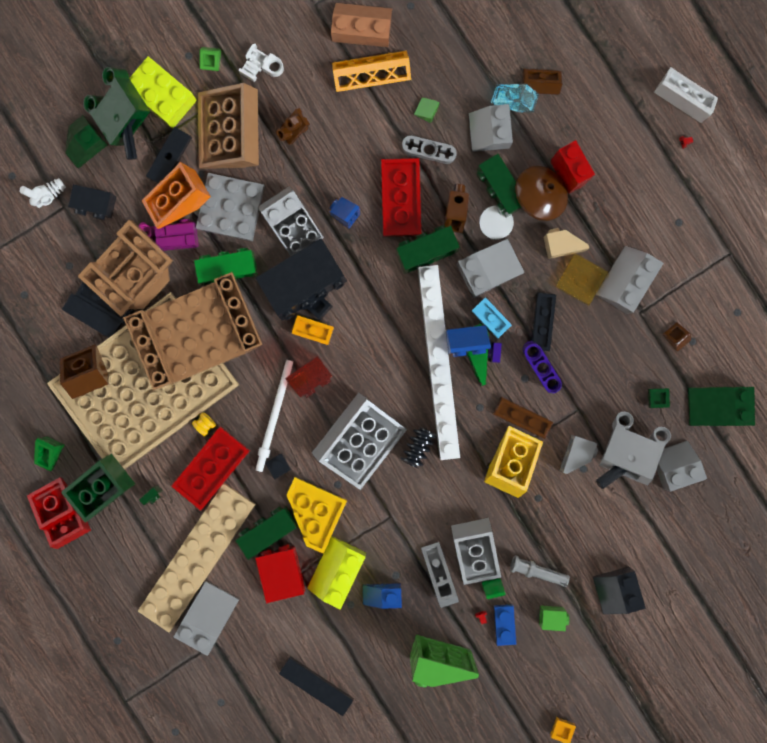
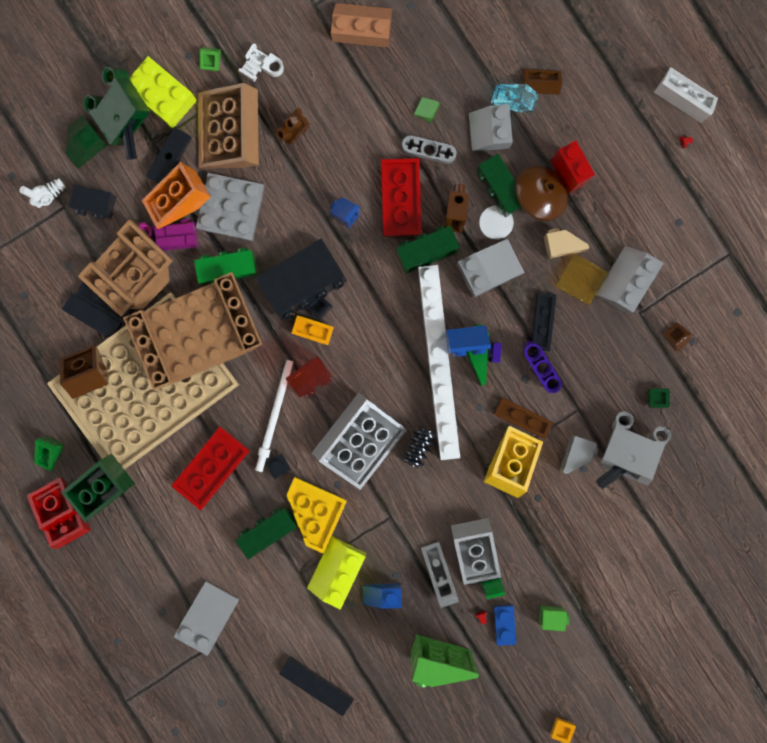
(151, 496): dark green plate -> none
(196, 557): tan plate -> none
(203, 424): yellow wheel -> none
(280, 573): red brick -> none
(290, 221): light grey slope -> none
(374, 64): light orange fence -> none
(491, 317): medium azure plate -> none
(530, 569): light grey pin -> none
(619, 591): black slope -> none
(680, 467): light grey slope -> none
(721, 406): dark green slope -> none

